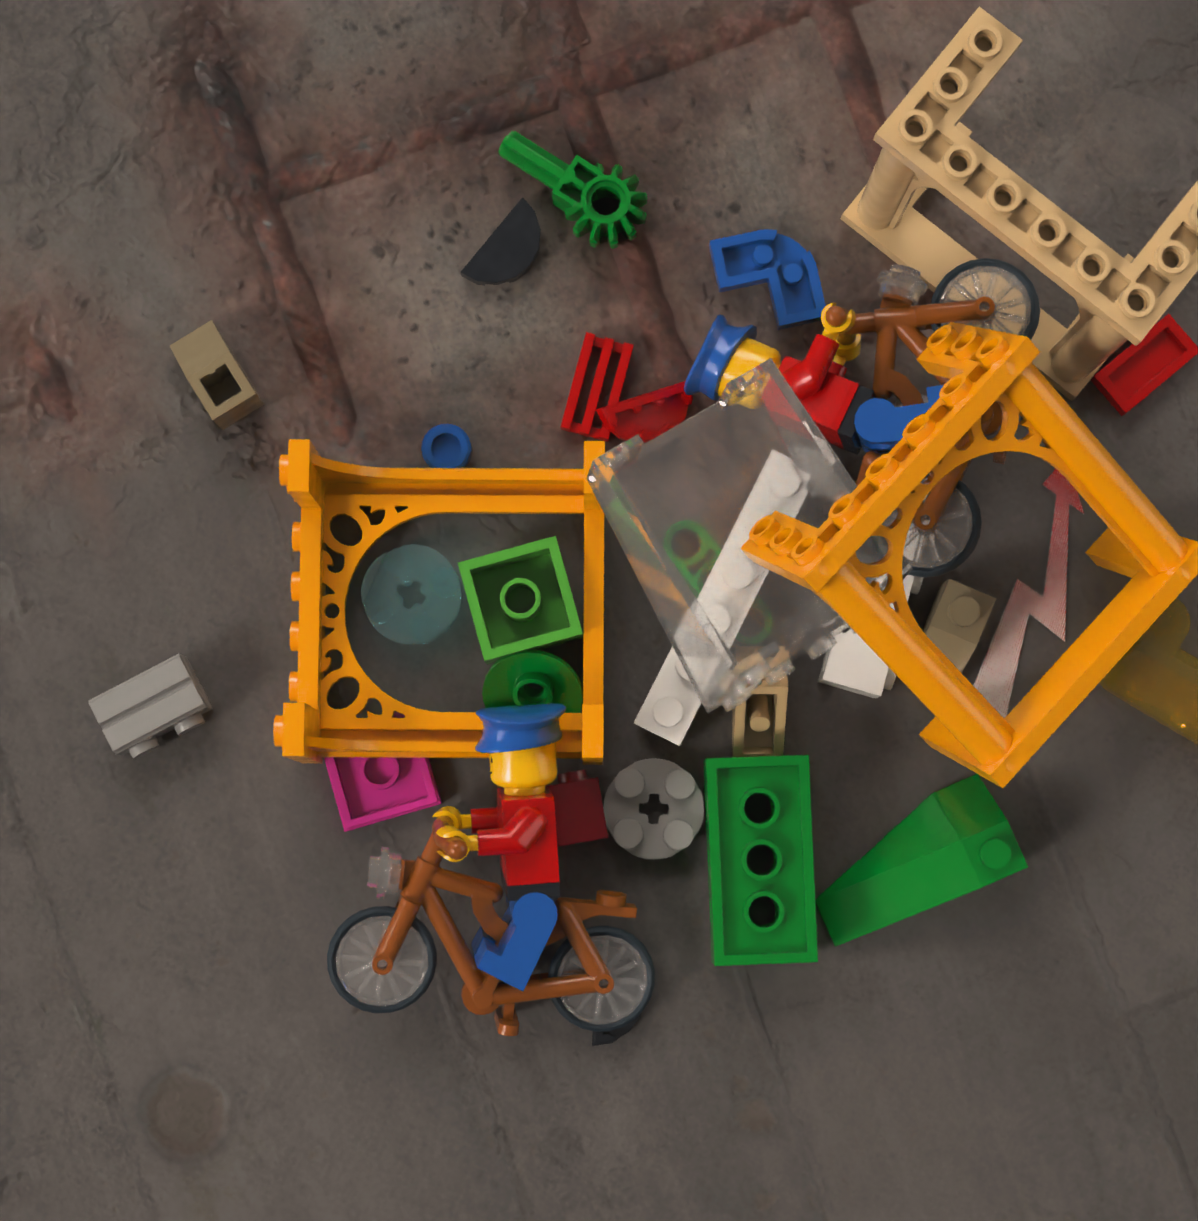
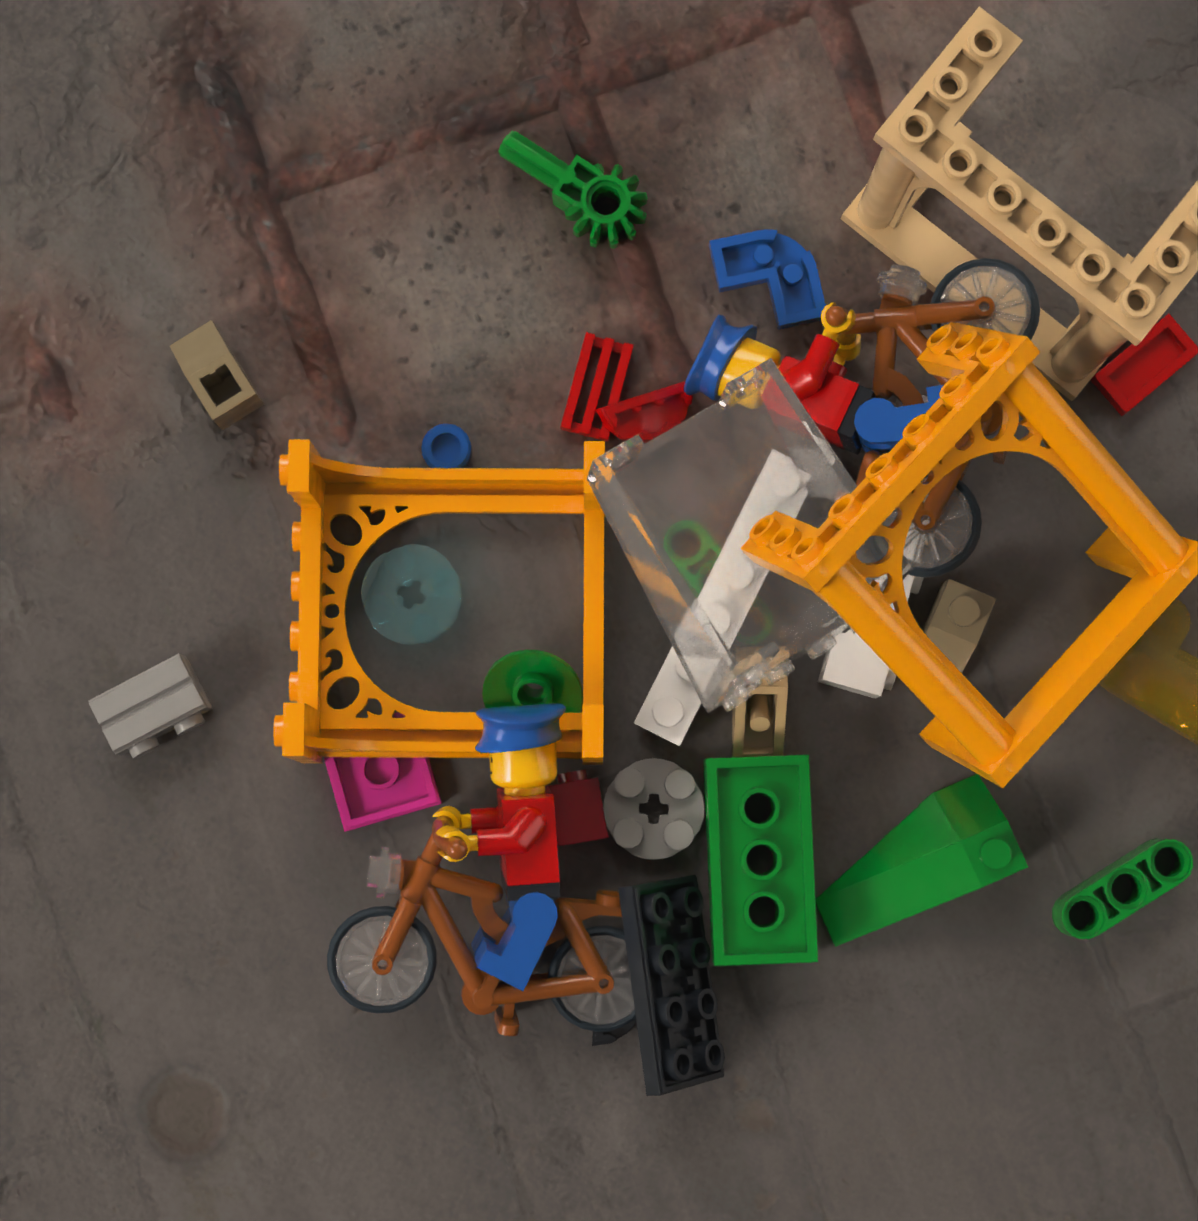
(508, 250): black tile -> none
(520, 599): bright green brick -> none
(671, 984): none -> black tile
(1001, 661): sticker -> none
(1146, 887): none -> green beam

